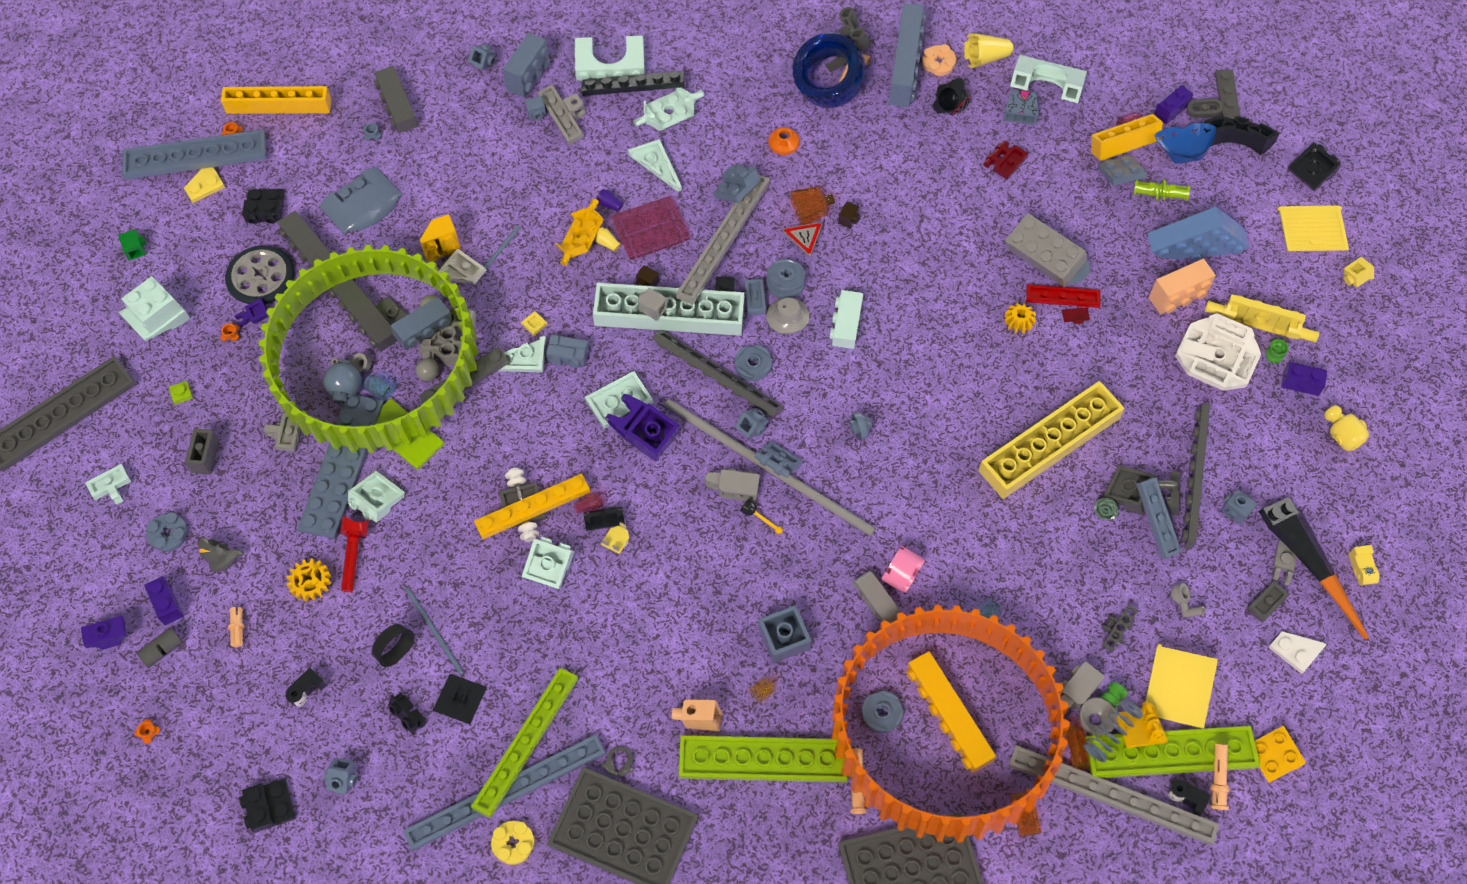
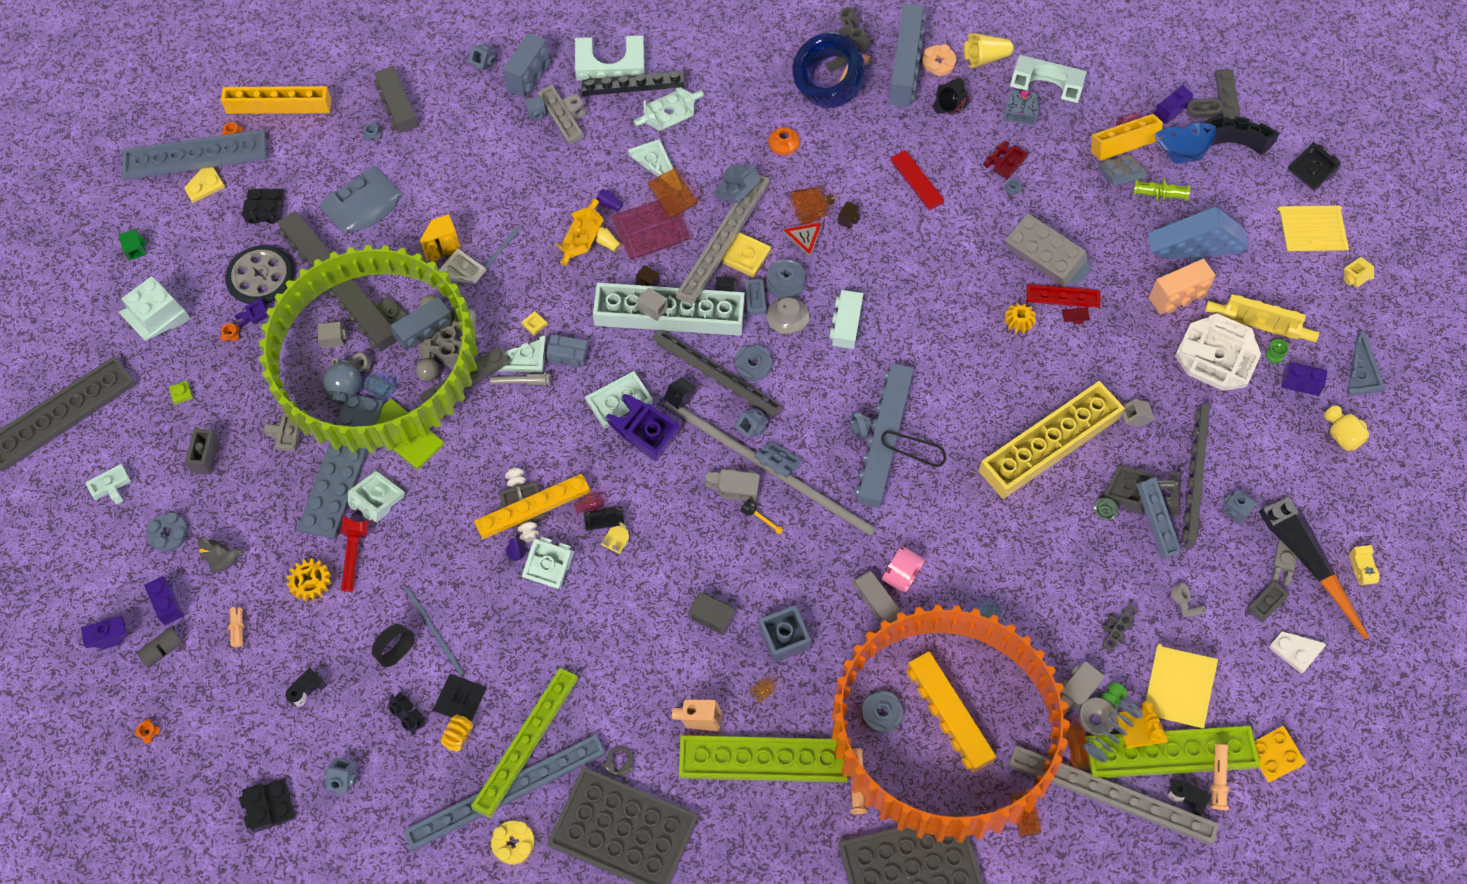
(331, 335): none -> light grey brick
(456, 733): none -> yellow gear
(515, 550): none -> dark purple plate
(530, 379): none -> light grey pin
(672, 193): none -> clear orange piece
(679, 393): none -> black brick
(711, 613): none -> dark grey brick
(746, 255): none -> light yellow plate
(889, 419): none -> sand blue brick
(909, 455): none -> black piece
(917, 180): none -> red tile
(1013, 182): none -> sand blue plate
(1137, 413): none -> light grey brick
(1364, 372): none -> sand blue wing

